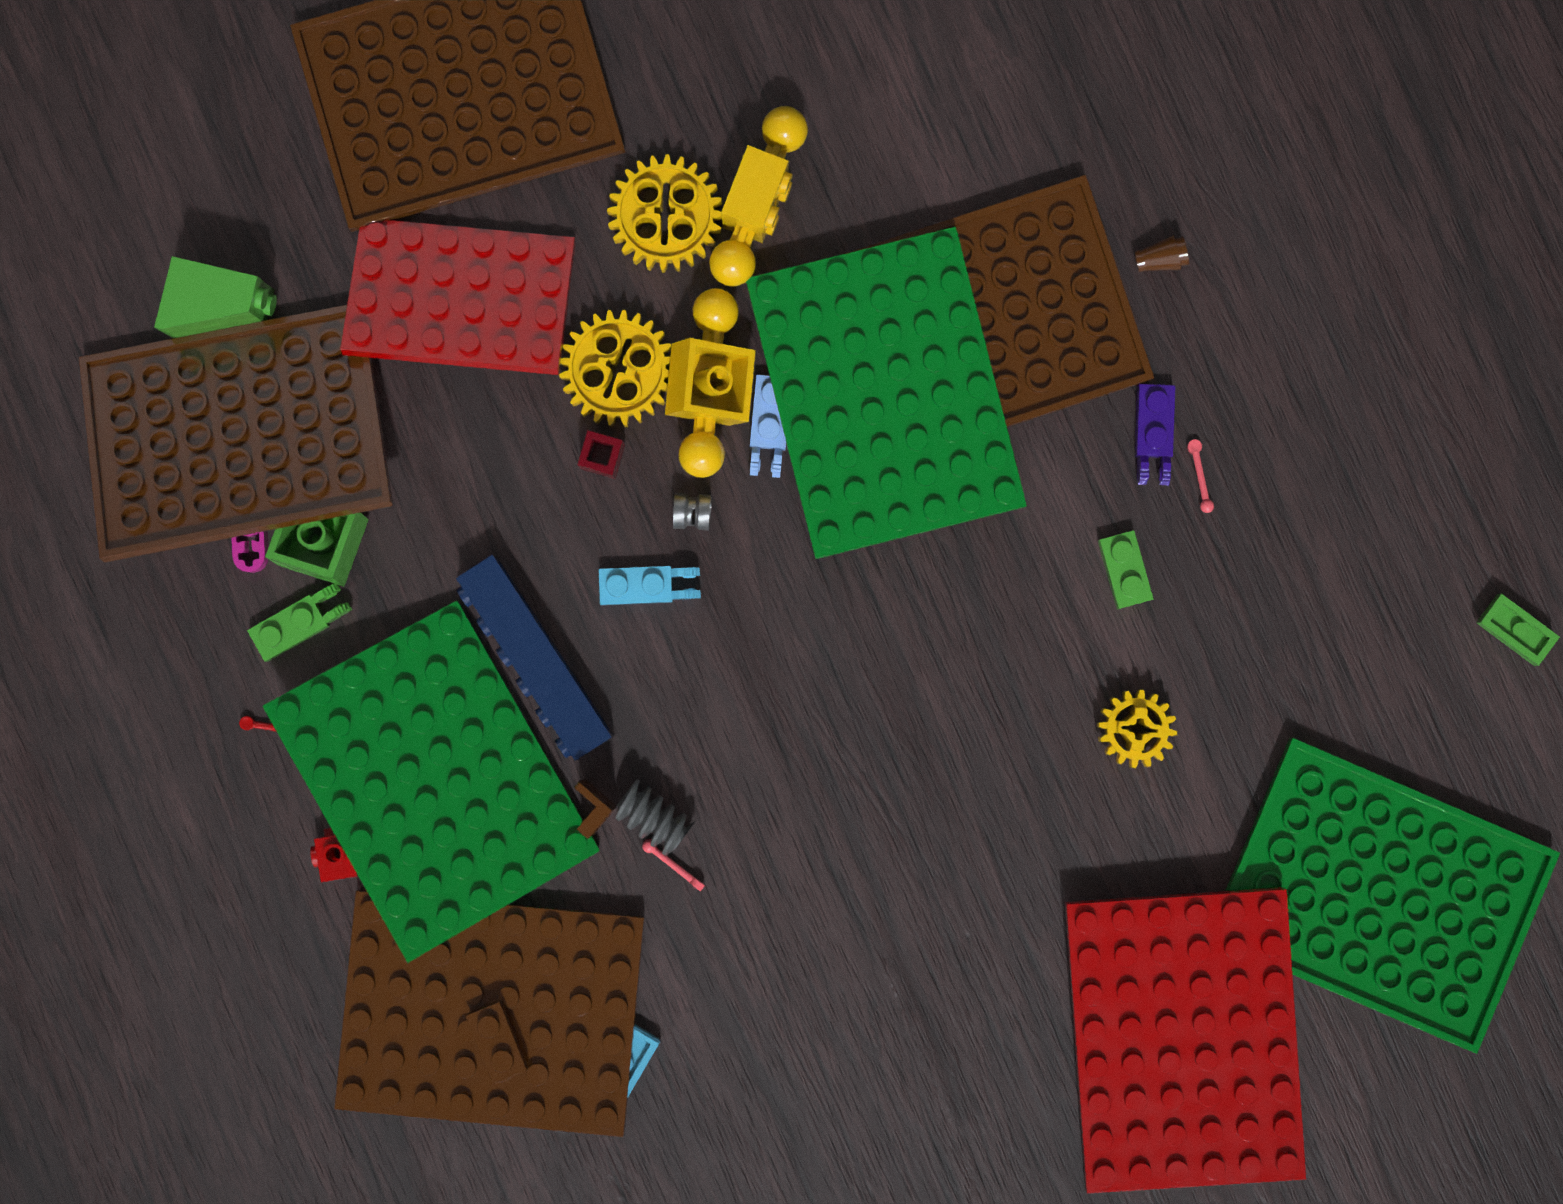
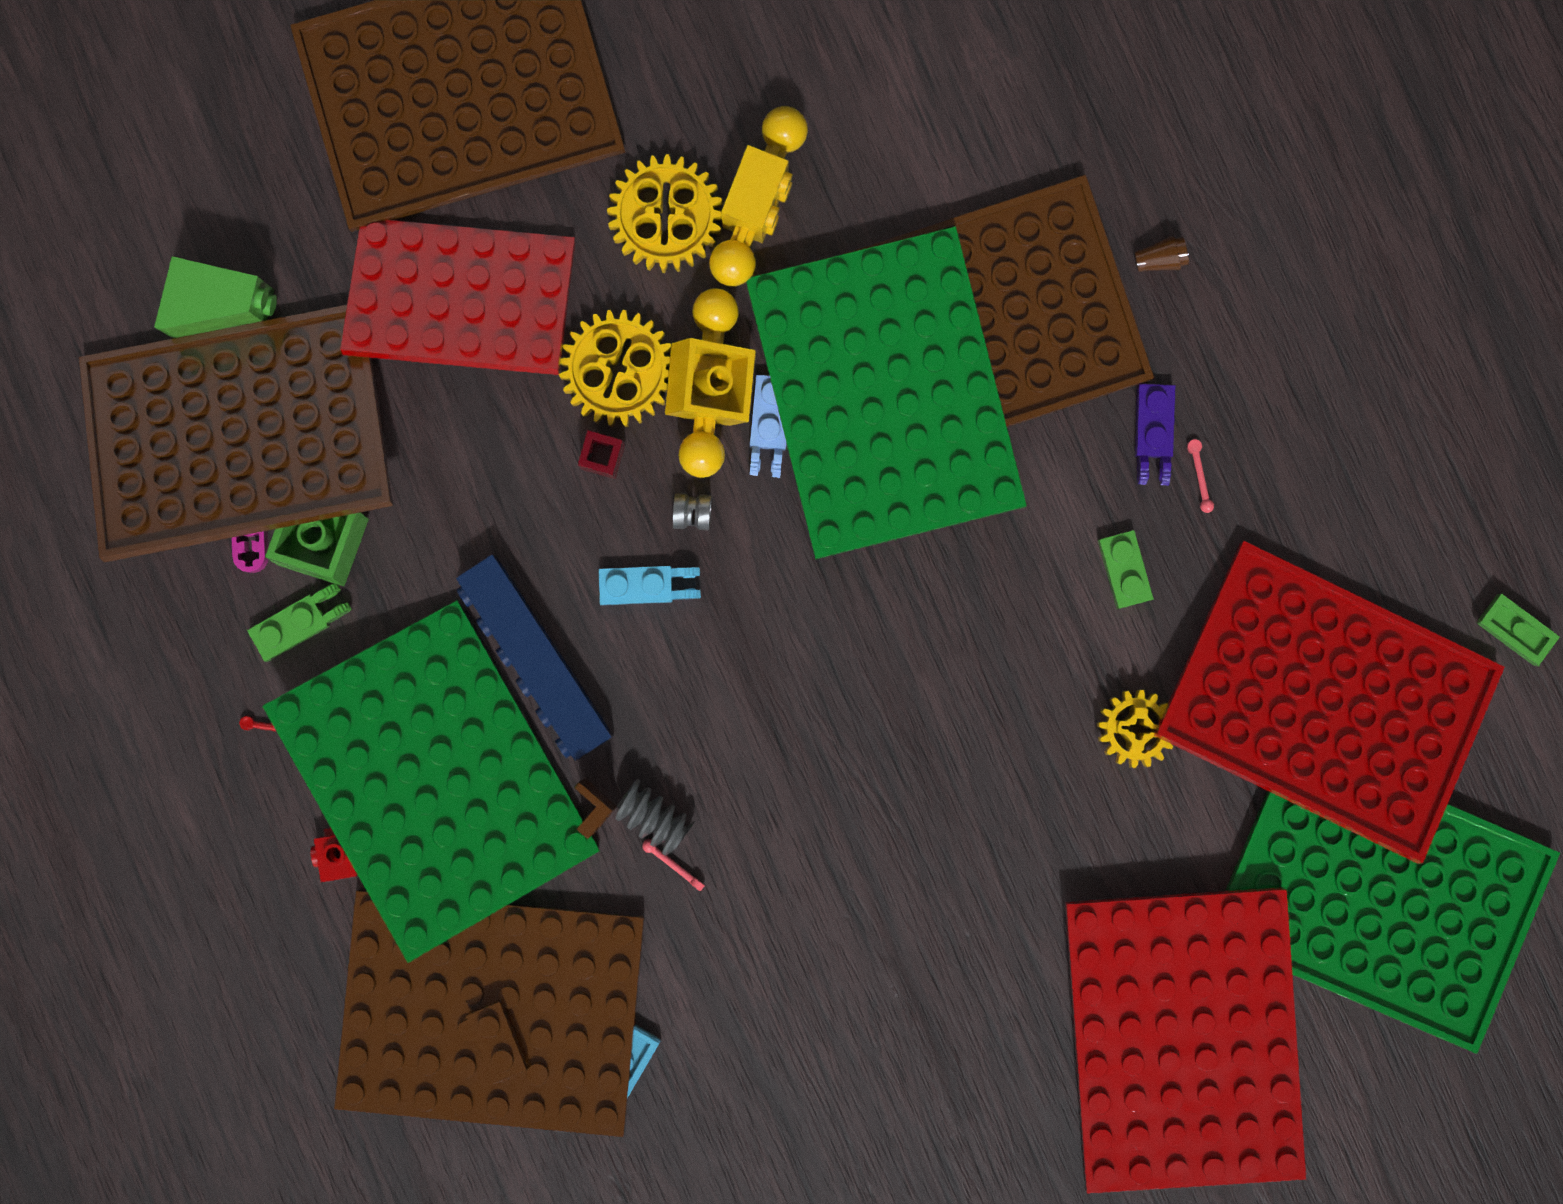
(1330, 702): none -> red plate

